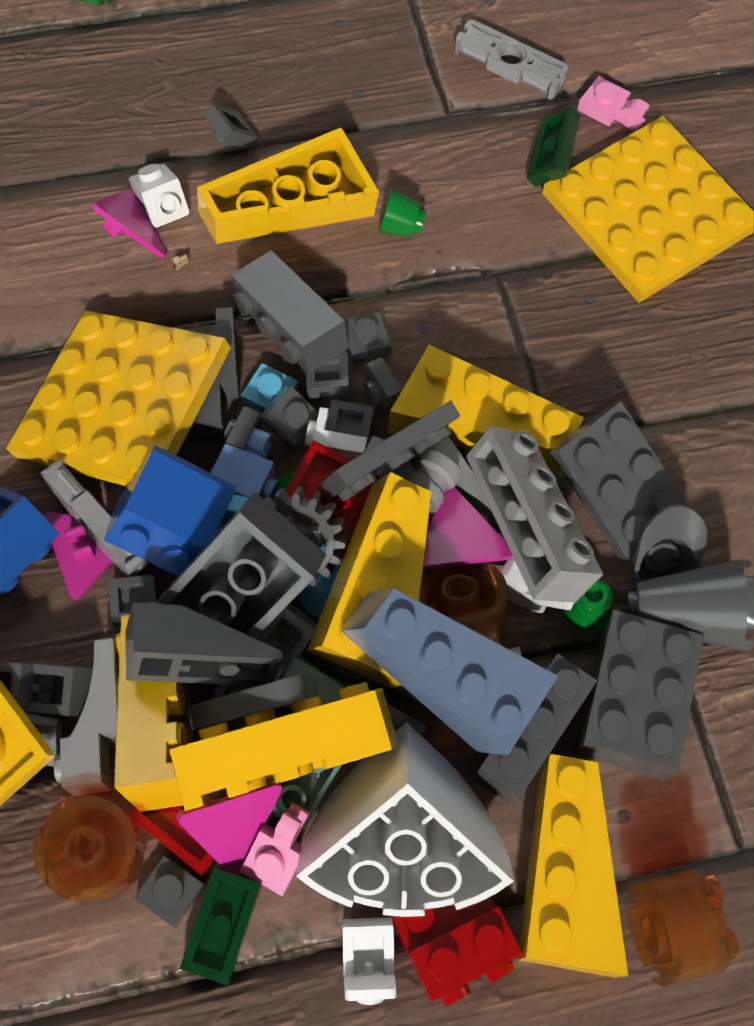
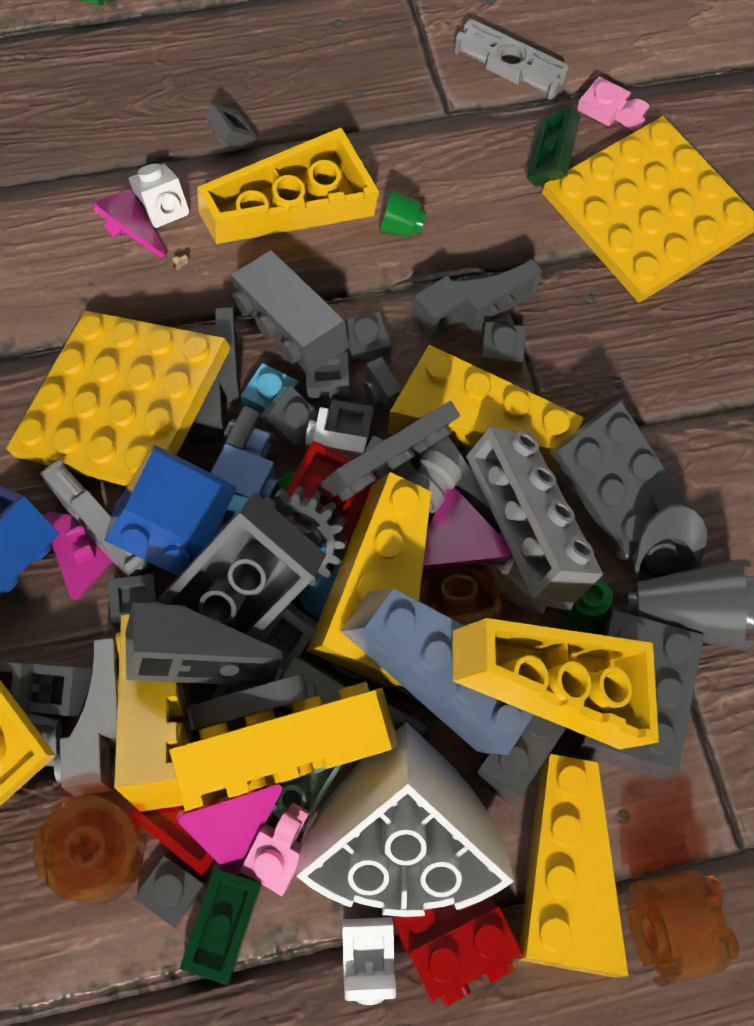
(477, 301): none -> dark grey slope
(503, 345): none -> dark grey plate
(565, 676): none -> yellow wedge

